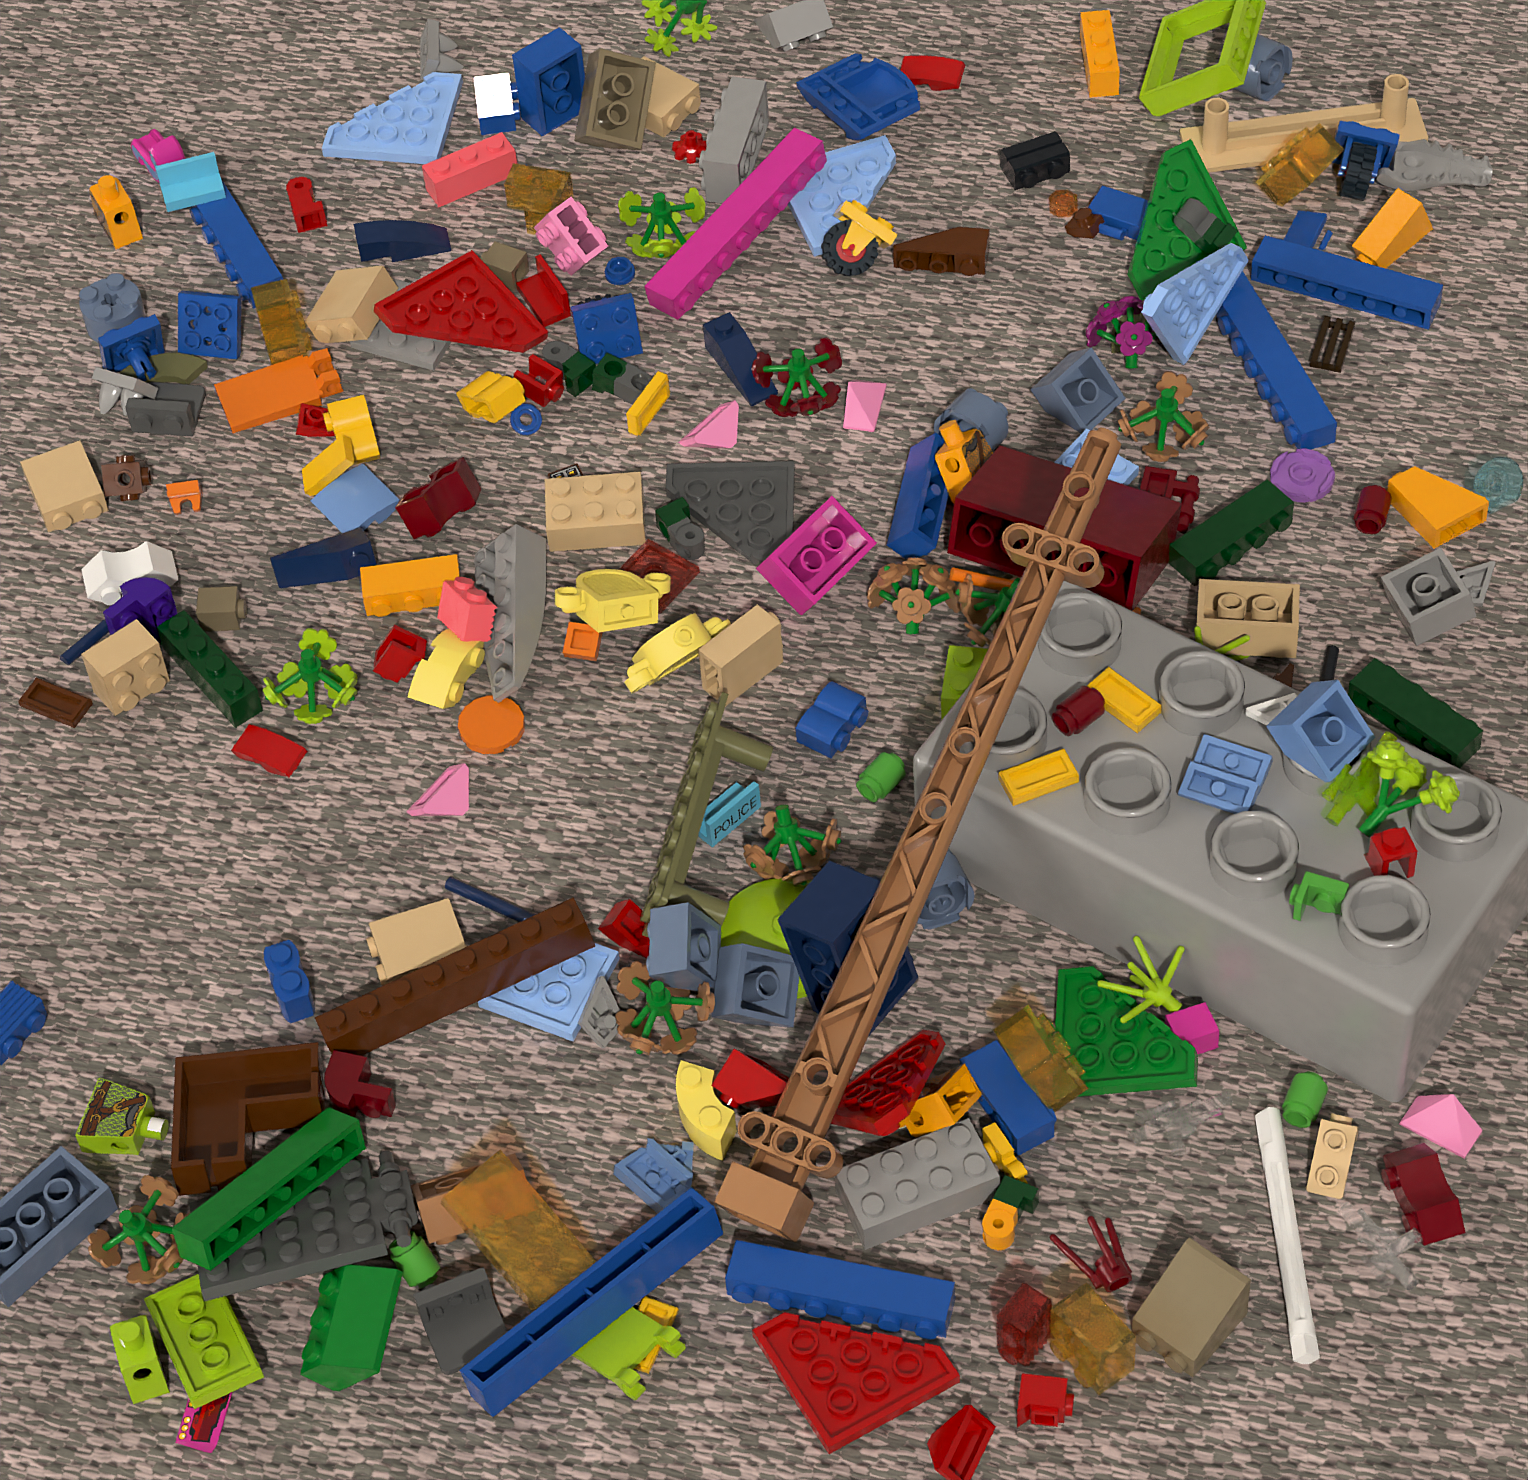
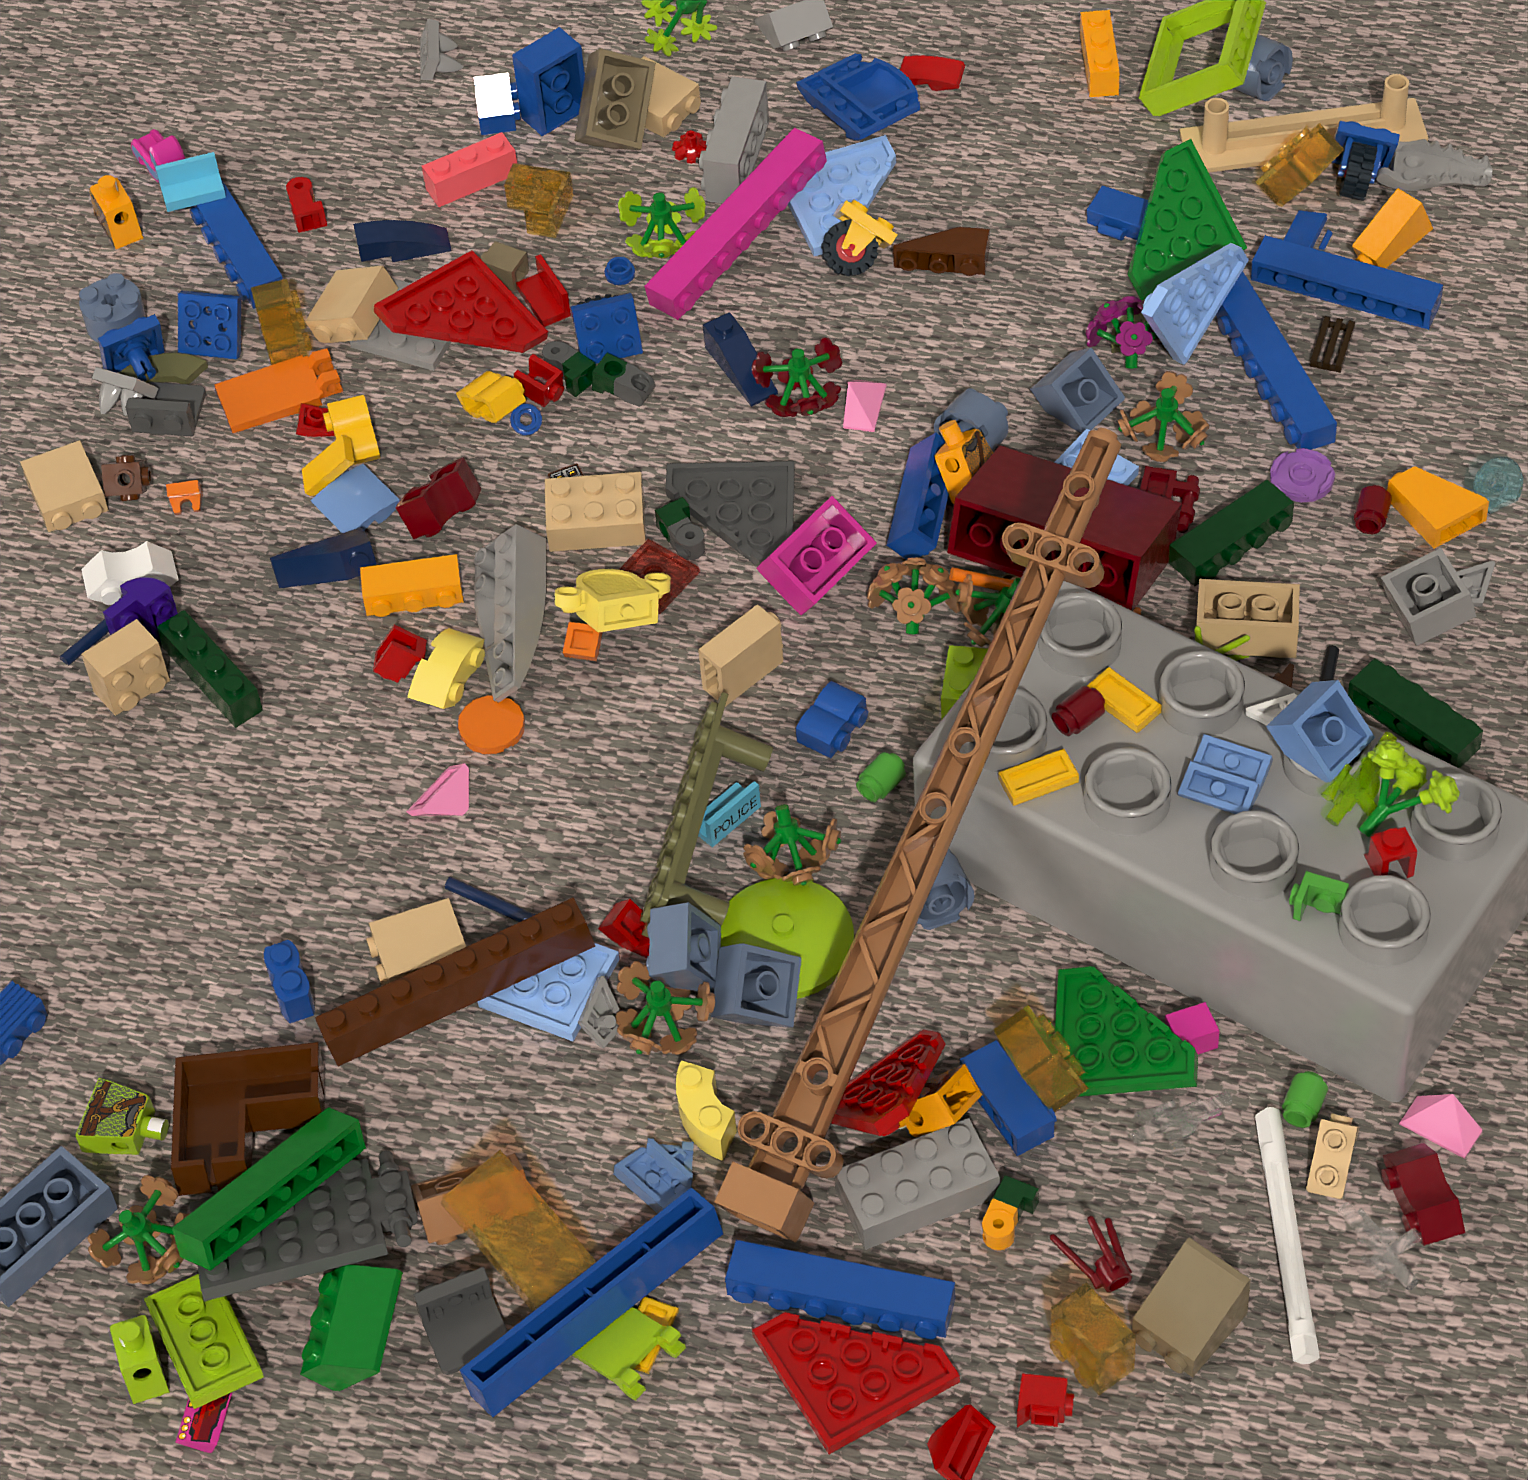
(55, 702): reddish brown tile -> none
(220, 608): dark tan brick -> none
(269, 750): red slope -> none
(301, 678): lime plant -> none
(349, 1088): dark red brick -> none
(404, 128): light blue plate -> none
(415, 1262): bright green brick -> none
(466, 610): coral brick -> none
(570, 236): bright pink brick -> none
(648, 403): yellow tile -> none
(671, 650): light yellow piece -> none
(716, 430): bright pink slope -> none
(749, 1081): red slope -> none
(822, 928): dark blue brick -> none
(1002, 1153): yellow plate -> none
(1023, 1325): clear red brick -> none
(1035, 161): black brick -> none
(1063, 203): clear orange tile -> none
(1084, 223): reddish brown plate -> none
(1155, 990): lime plant -> none
(1203, 227): leg -> none

